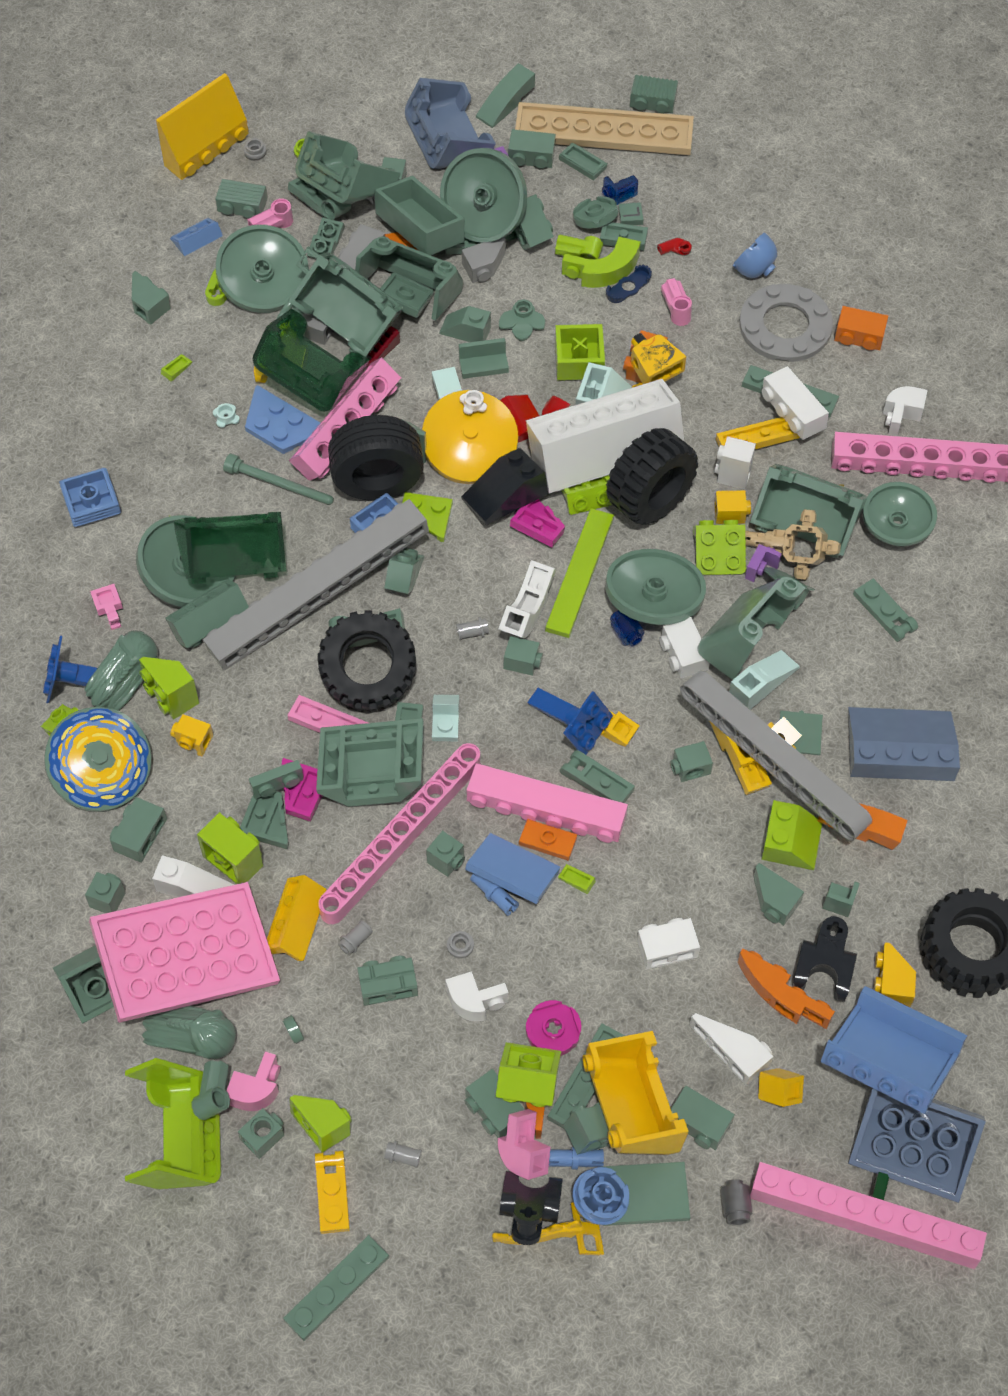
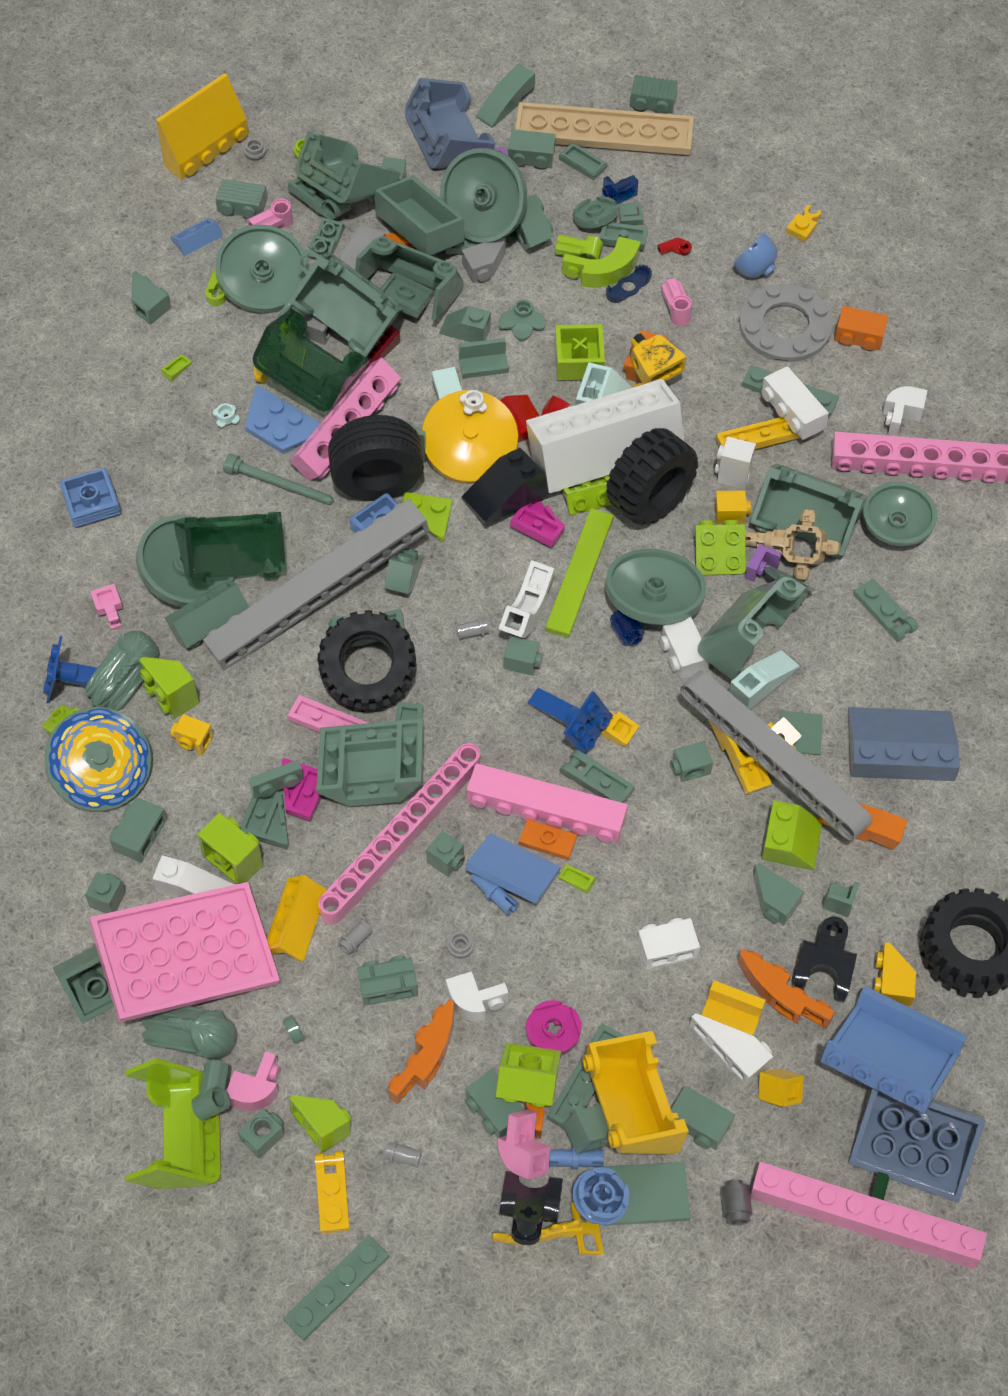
(432, 1046): none -> orange slope
(445, 718): light aqua slope -> none
(733, 1007): none -> yellow panel
(803, 225): none -> yellow plate

